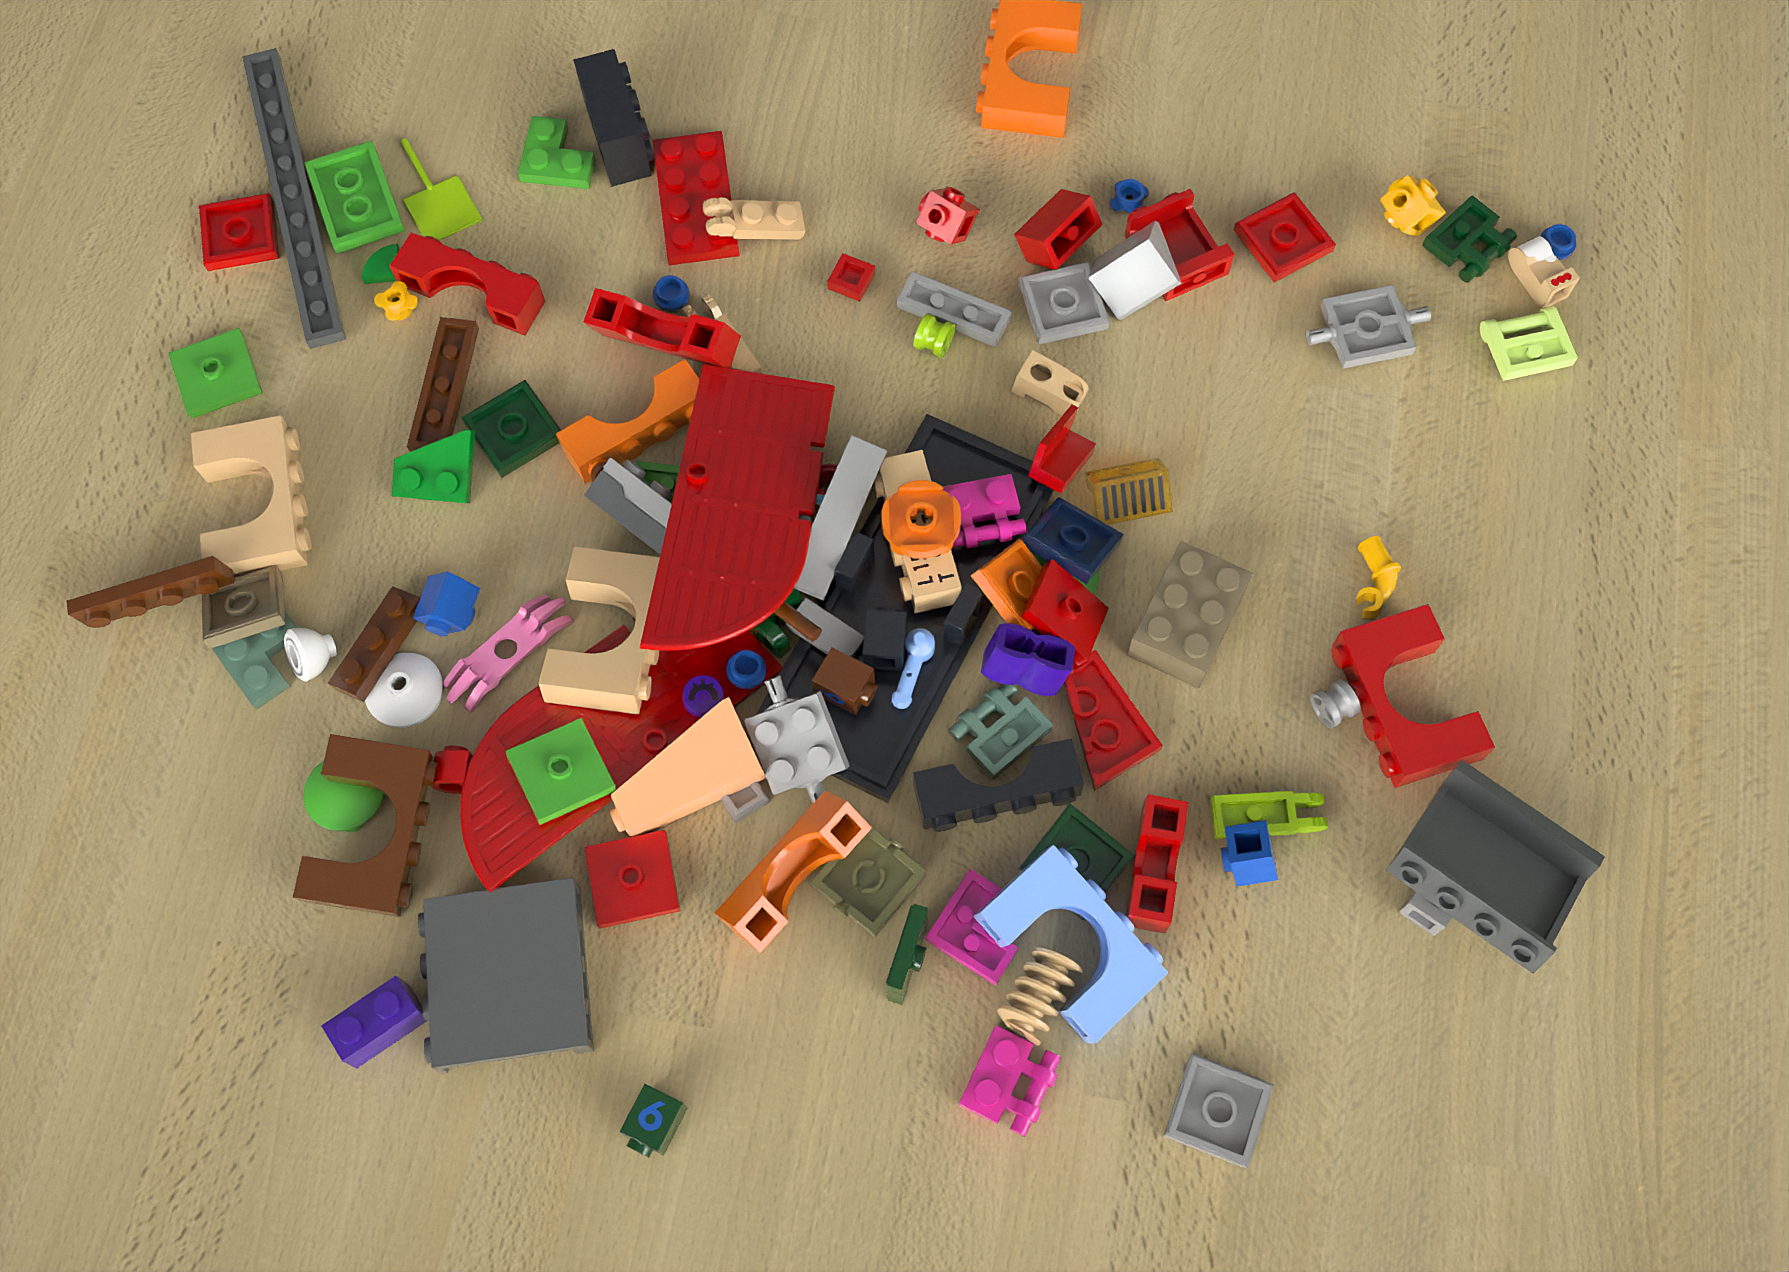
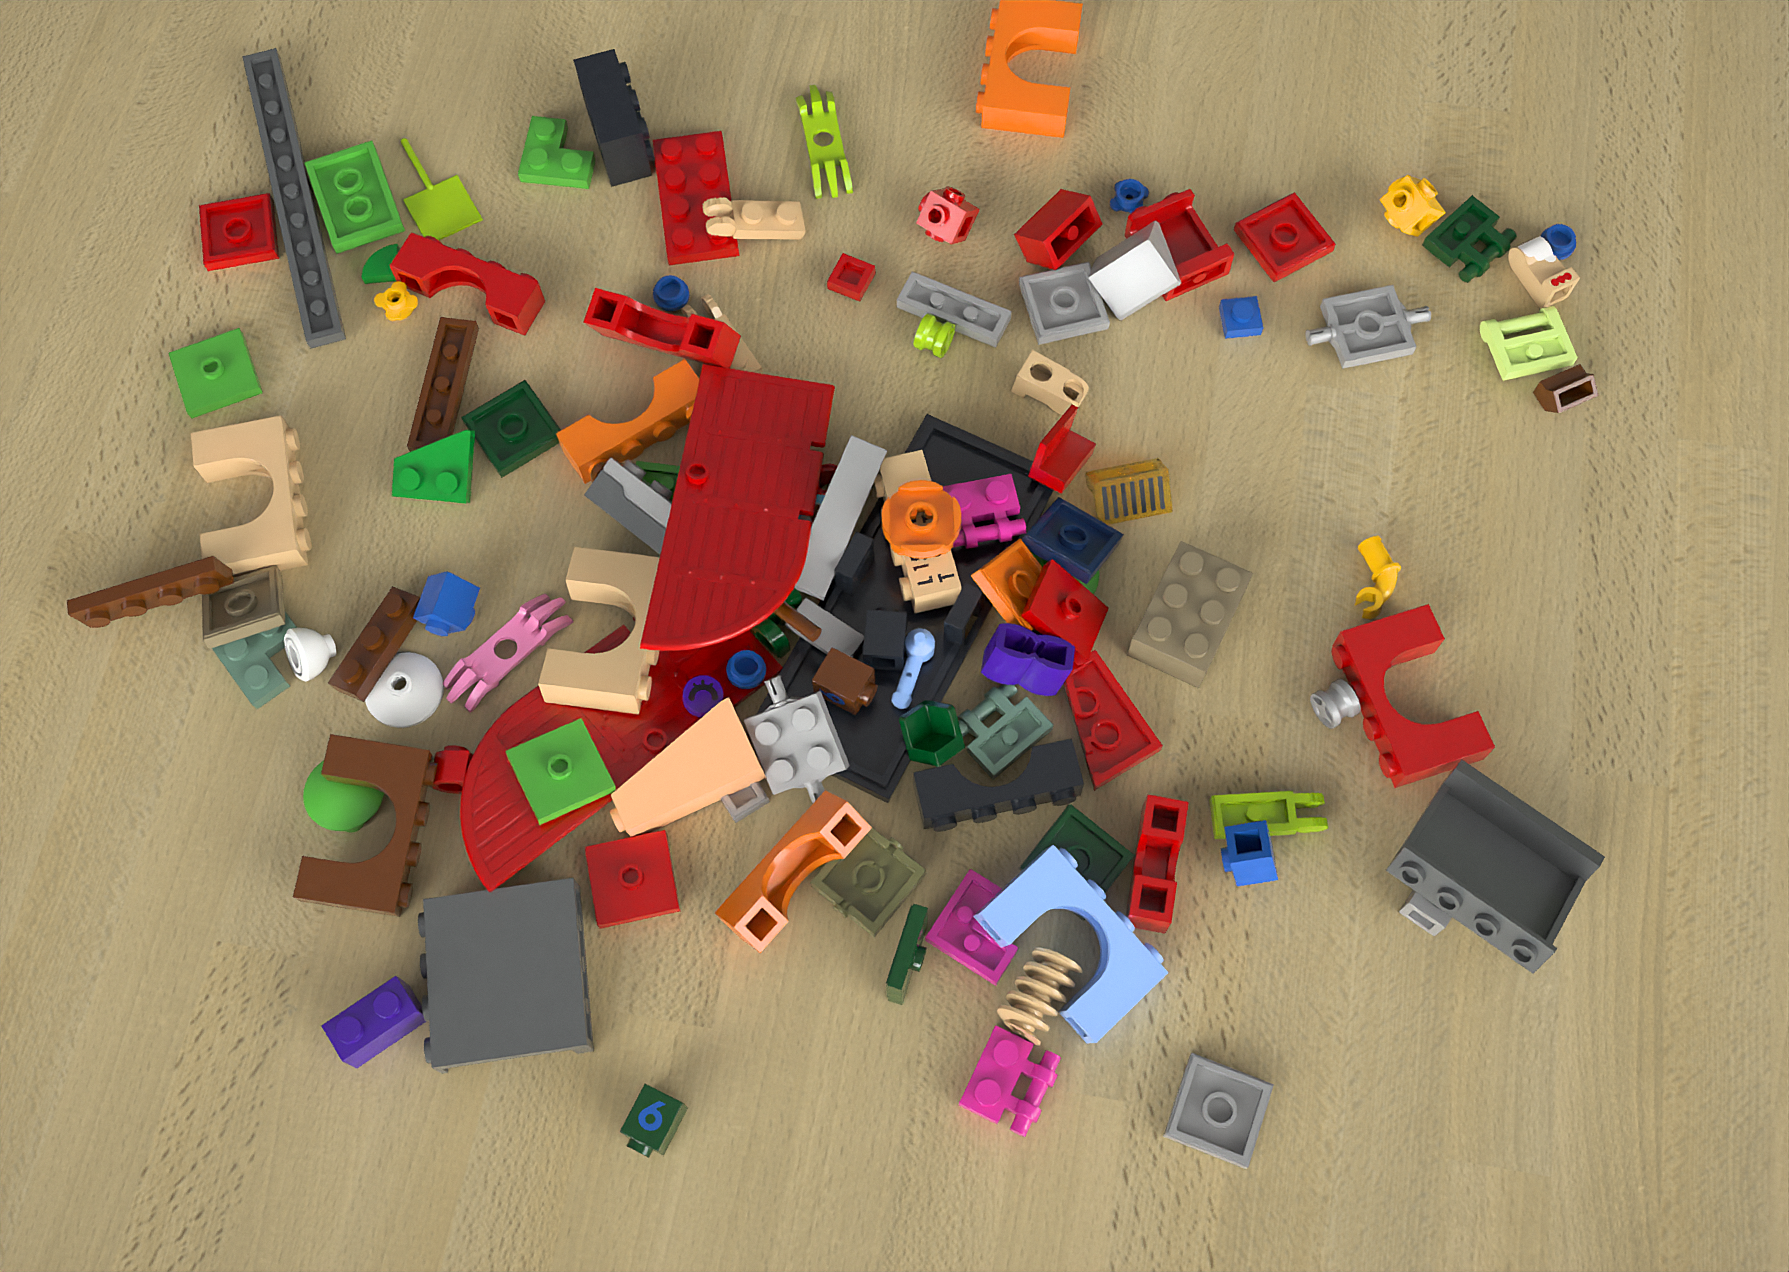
(824, 156): none -> lime piece
(931, 733): none -> dark green panel
(1241, 317): none -> blue plate
(1566, 389): none -> reddish brown piece

